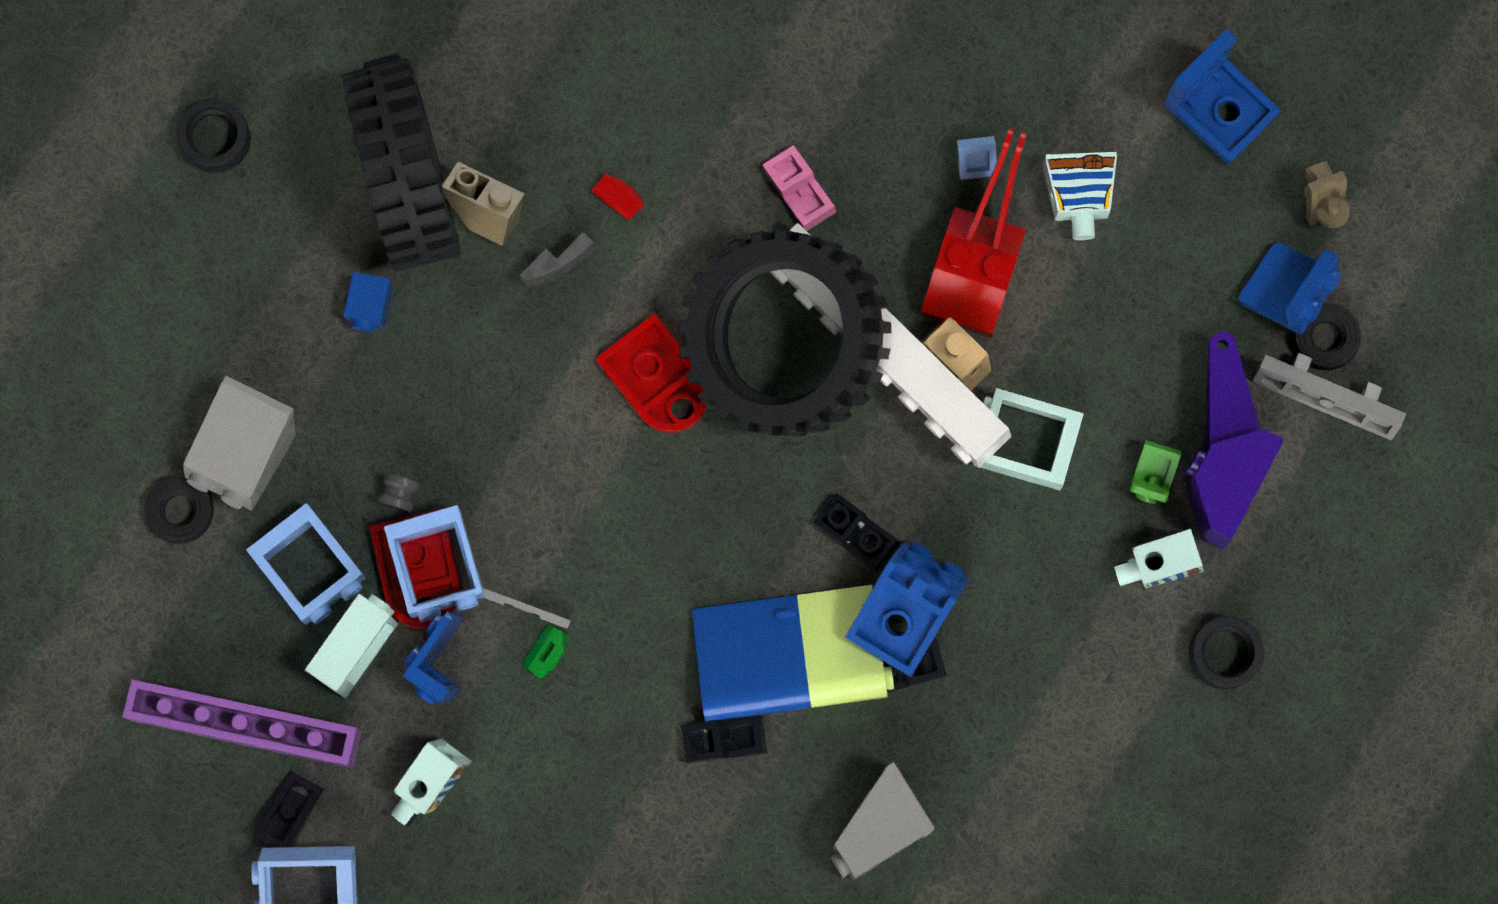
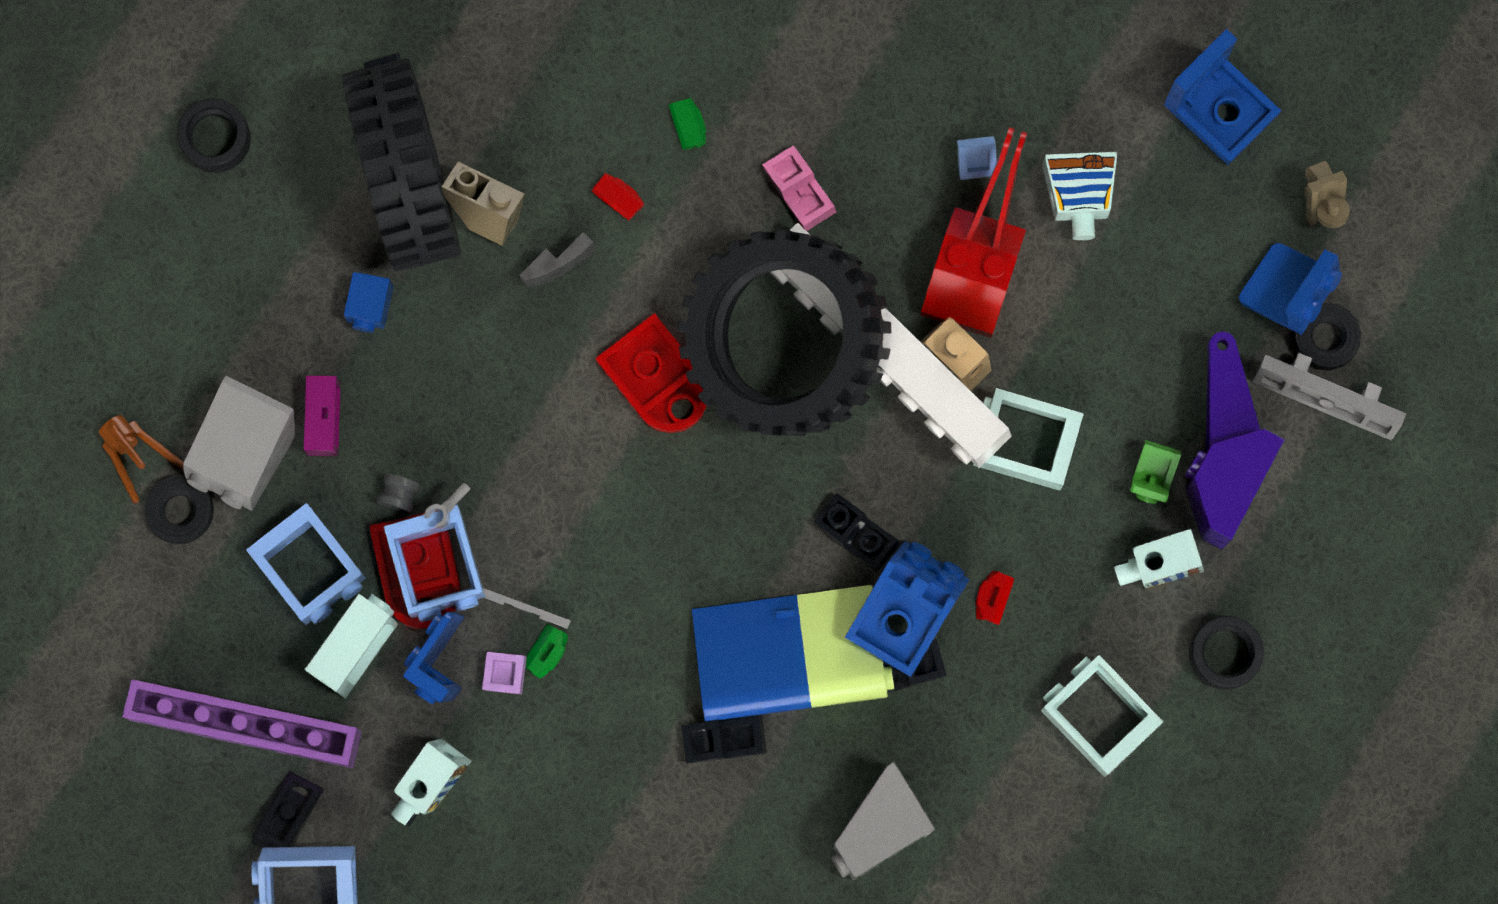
(121, 438): none -> dark orange plant
(322, 398): none -> magenta piece
(447, 505): none -> light grey hand
(504, 673): none -> lavender plate
(688, 123): none -> green piece
(993, 597): none -> red piece
(1131, 741): none -> light aqua window

